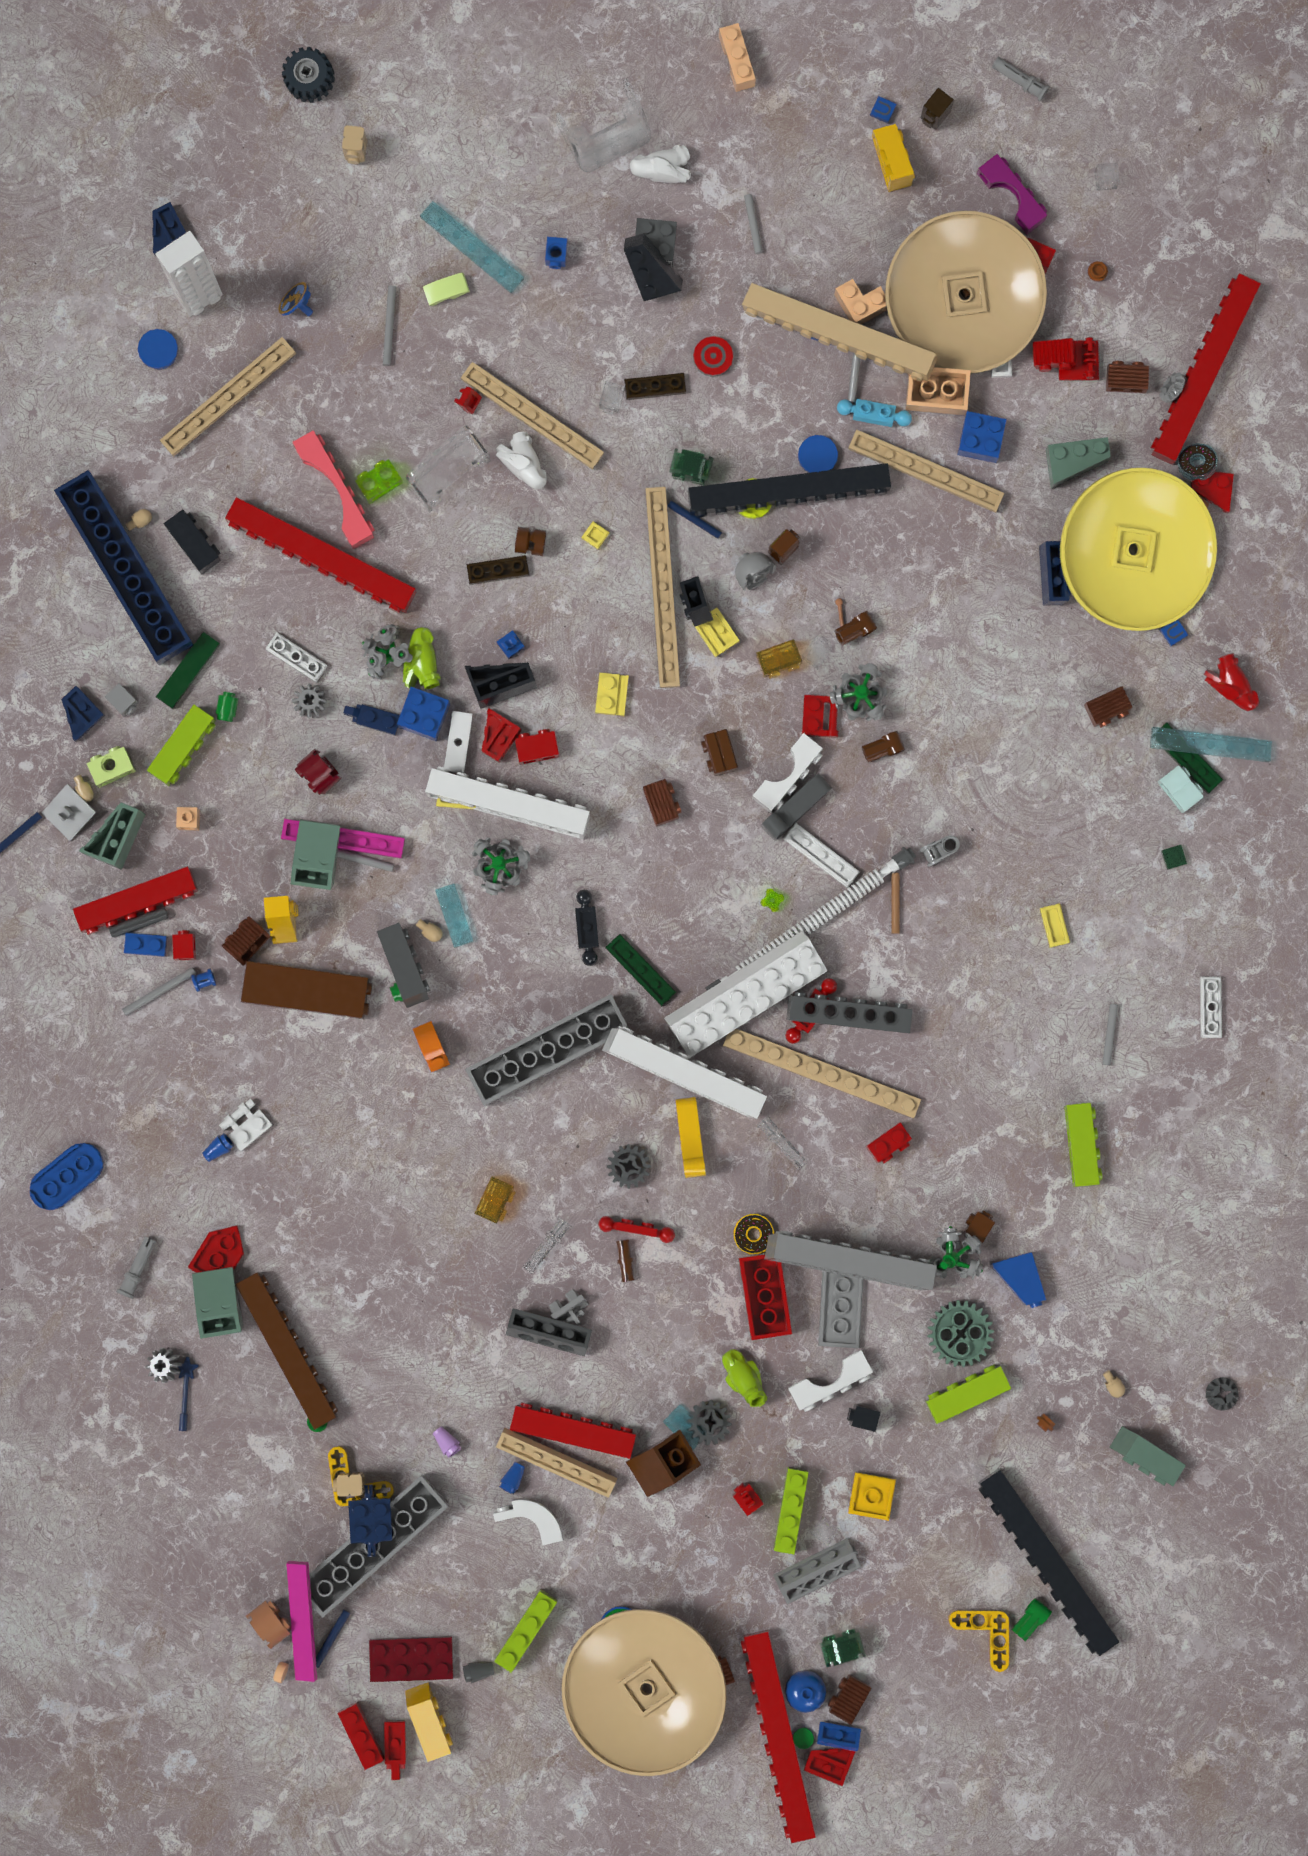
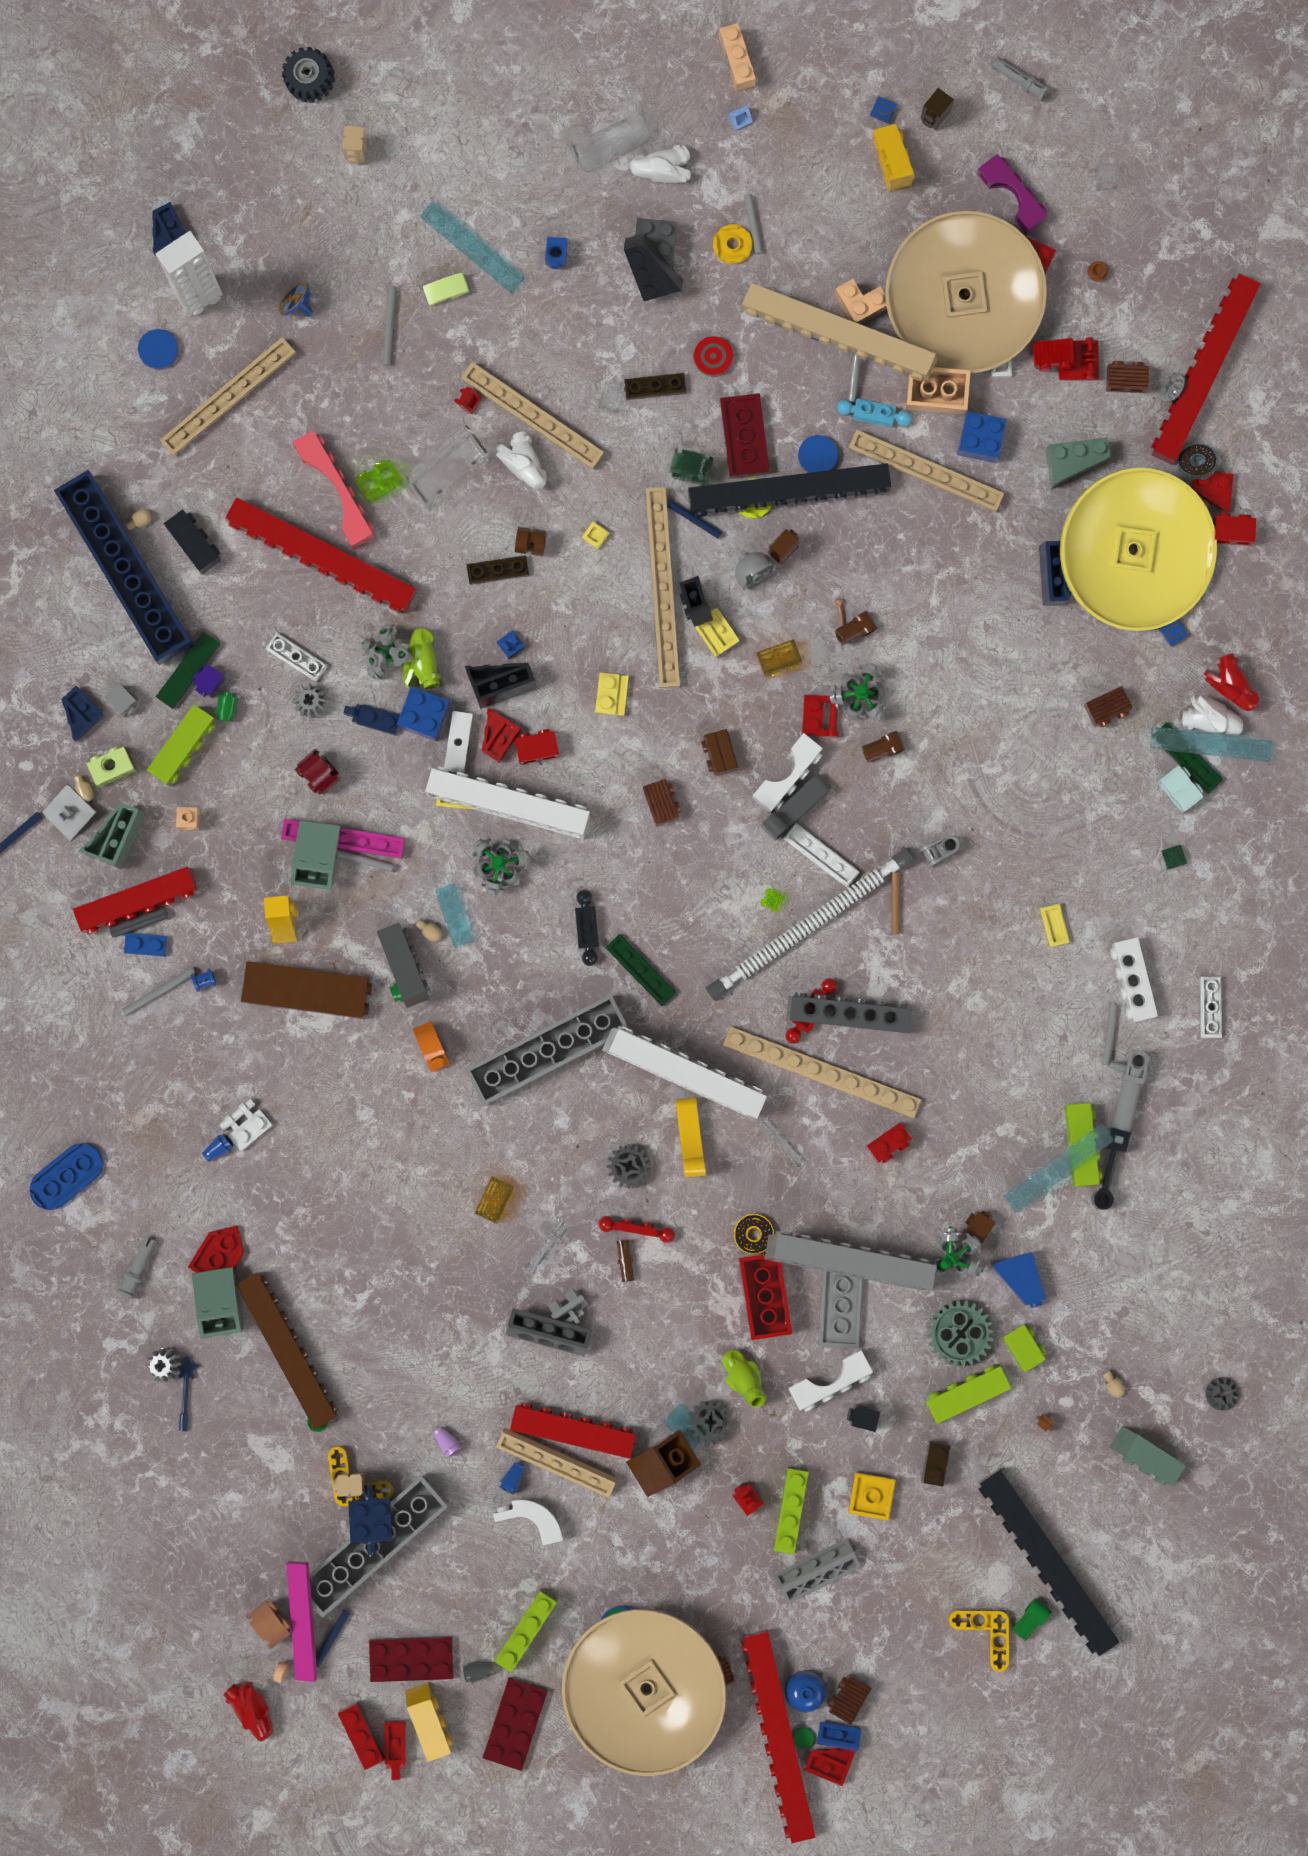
(184, 946): red brick -> none
(208, 681): none -> dark purple brick
(245, 940): copper brick -> none
(250, 1709): none -> red animal
(515, 1724): none -> dark red plate
(736, 255): none -> yellow tile
(740, 117): none -> light blue slope
(744, 435): none -> dark red plate
(745, 994): white brick -> none
(842, 1649): clear green brick -> none
(935, 1463): none -> dark brown brick
(1024, 1348): none -> lime brick
(1059, 1168): none -> clear light blue tile
(1132, 949): none -> white brick
(1133, 1080): none -> light grey piece
(1211, 717): none -> white animal
(1235, 530): none -> red brick

